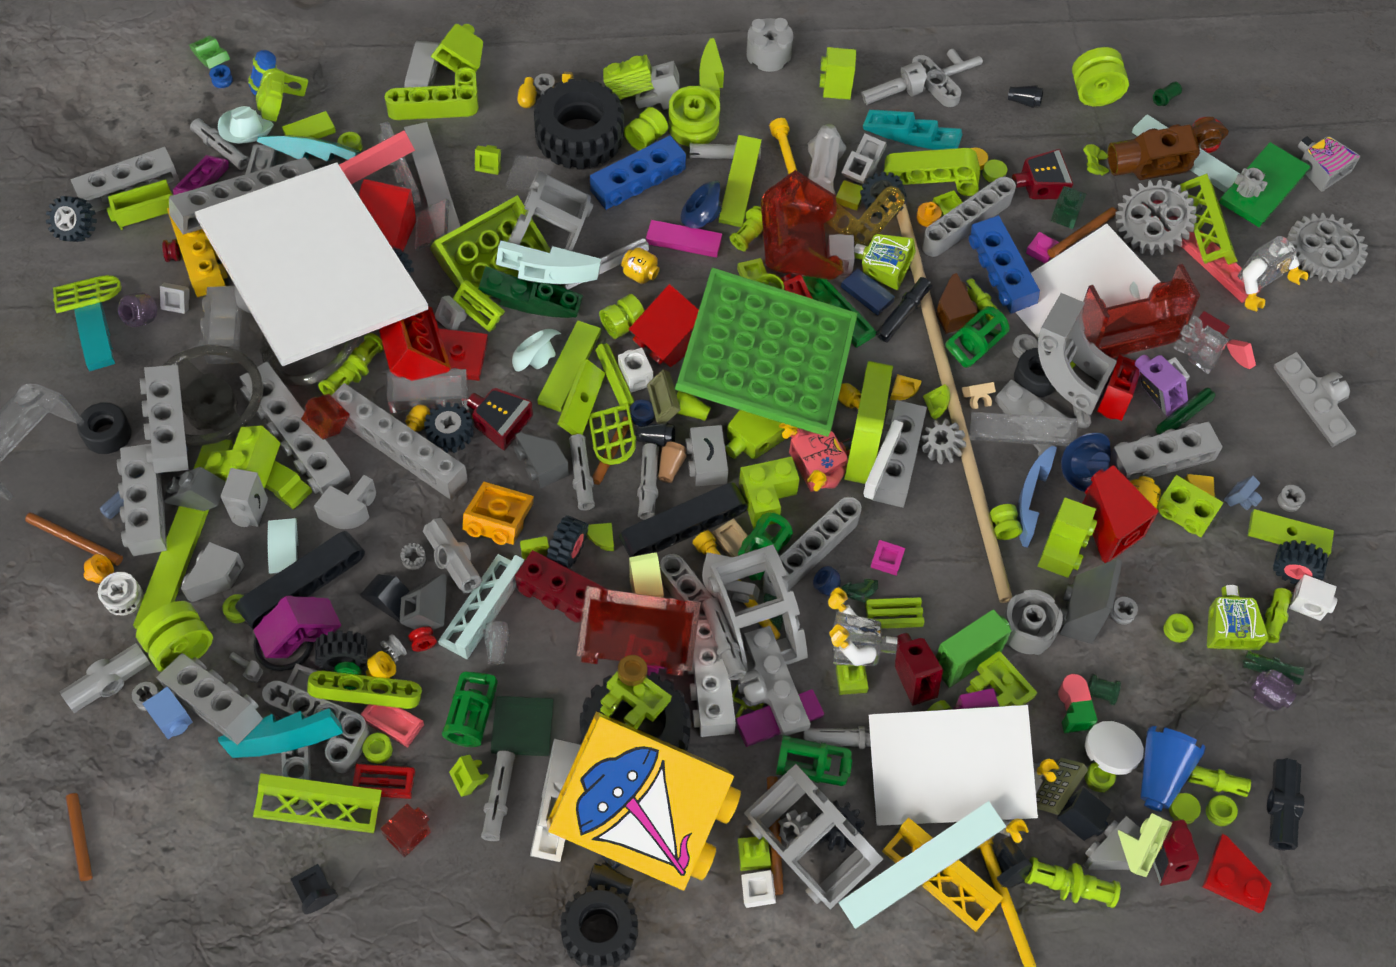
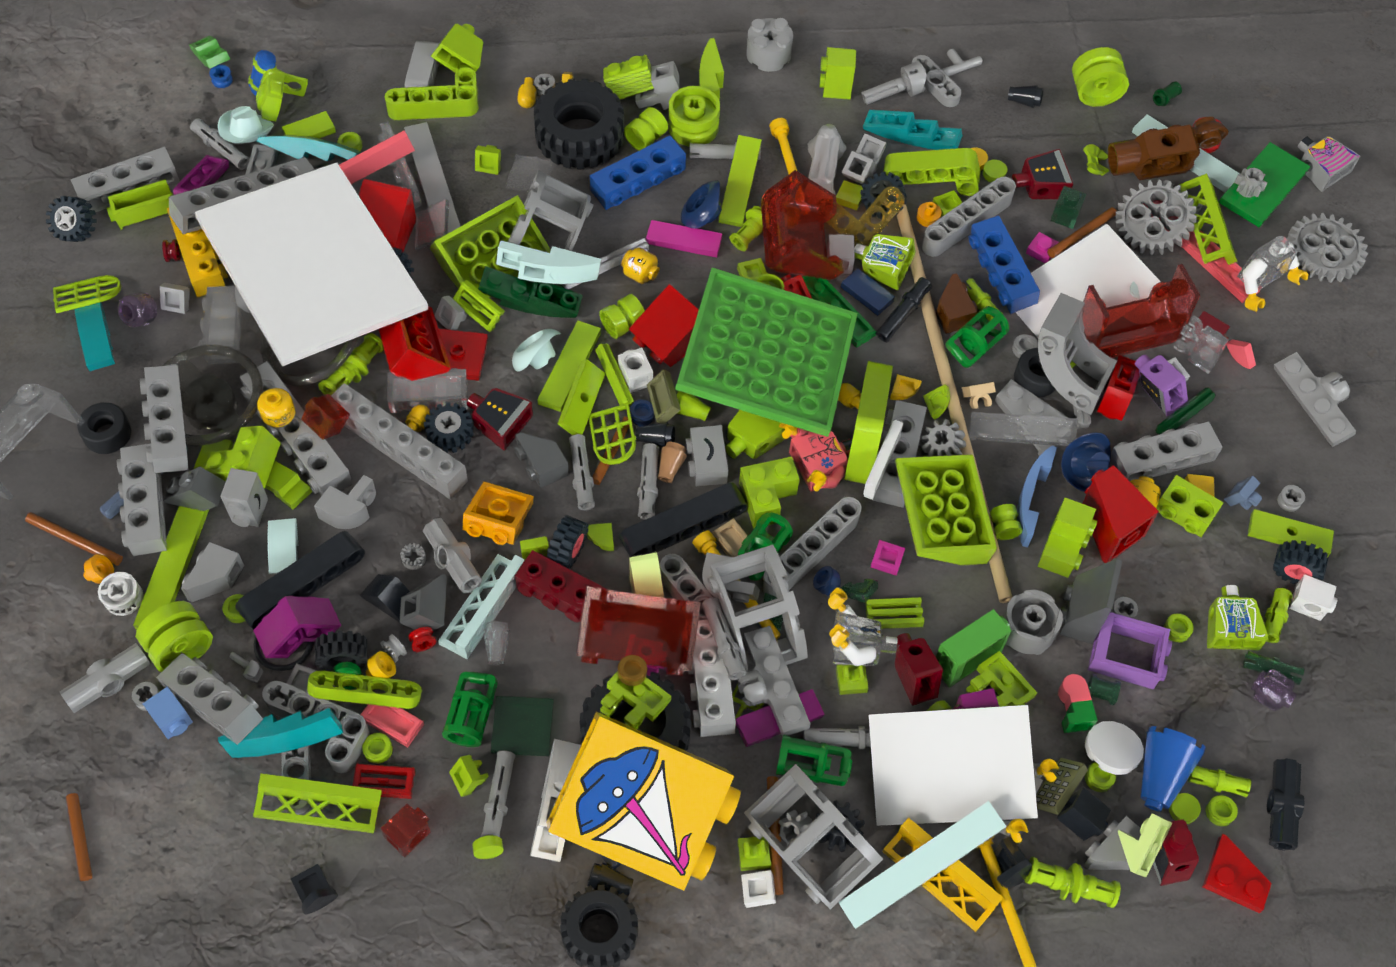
(276, 407): none -> yellow head
(487, 847): none -> lime tile
(946, 509): none -> lime slope
(1137, 630): none -> medium lavender window

